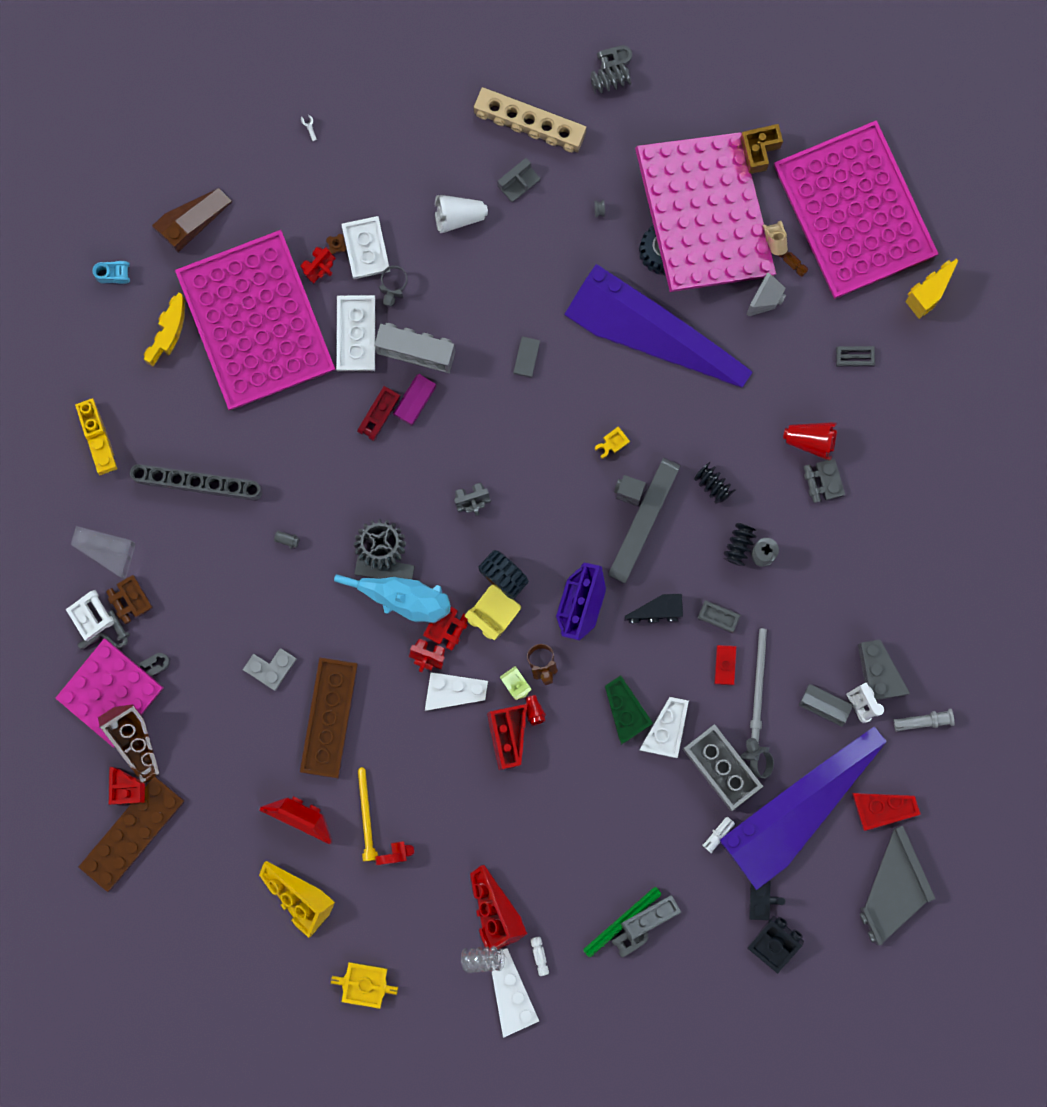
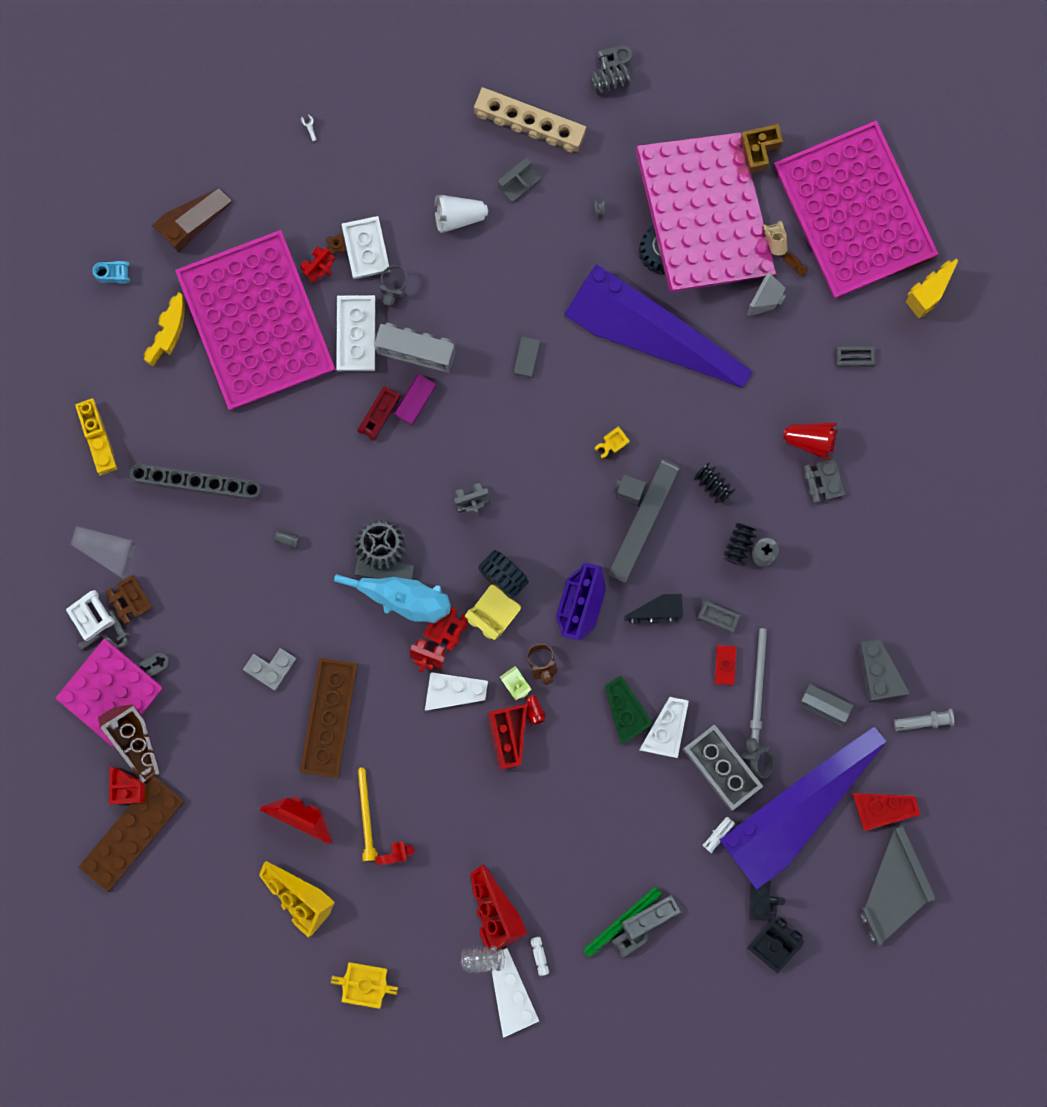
(863, 696): white plate -> none

